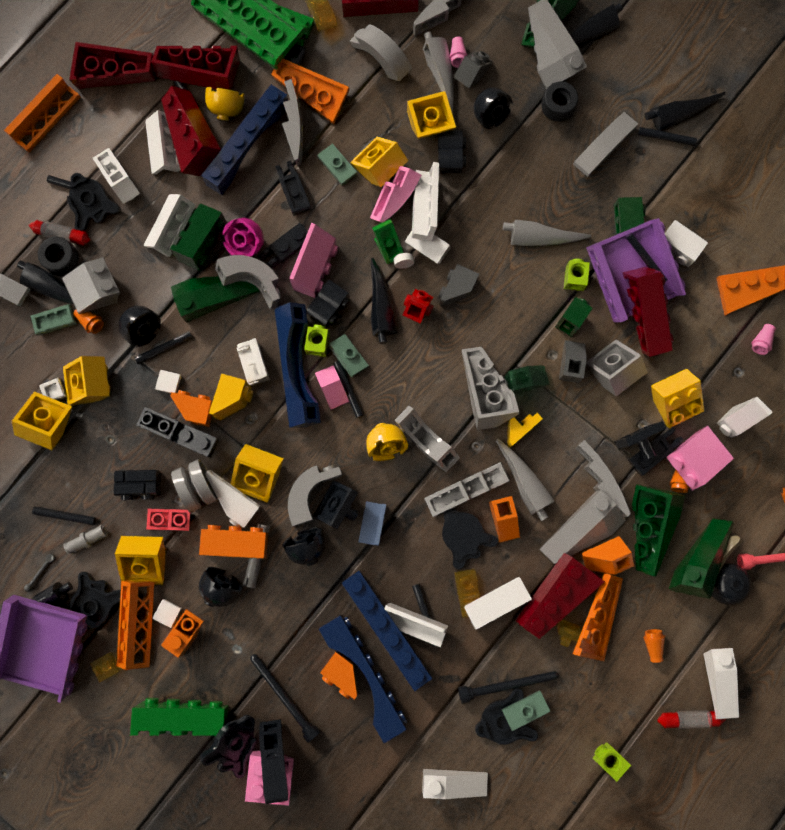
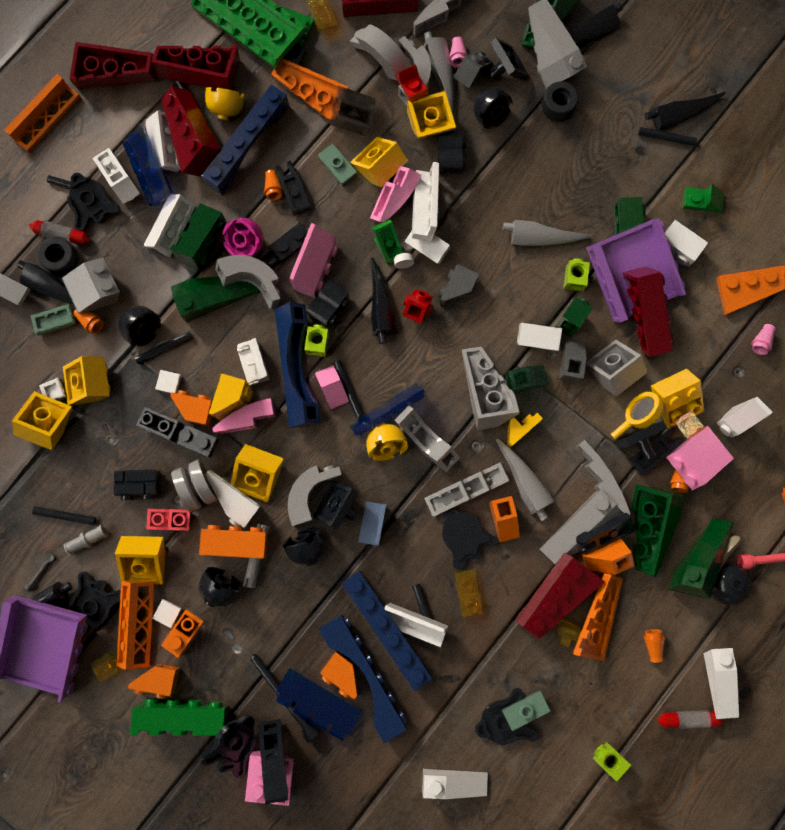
(147, 166): none -> clear blue windscreen
(158, 680): none -> orange slope
(246, 417): none -> bright pink slope
(273, 187): none -> orange cone
(294, 127): light grey slope -> none
(322, 703): none -> clear blue windscreen
(348, 355): sand green plate -> none
(353, 111): none -> clear smoke slope
(382, 412): none -> clear blue windscreen
(411, 83): none -> red slope
(415, 56): none -> light grey arch
(468, 693): black piece -> none
(497, 603): white panel -> none
(508, 61): none -> black tile
(539, 336): none -> white hinge
(605, 144): light grey slope -> none
(605, 534): none -> black hinge
(640, 413): none -> yellow piece
(643, 253): black bar -> none
(689, 424): none -> clear yellow tile
(704, 199): none -> green slope

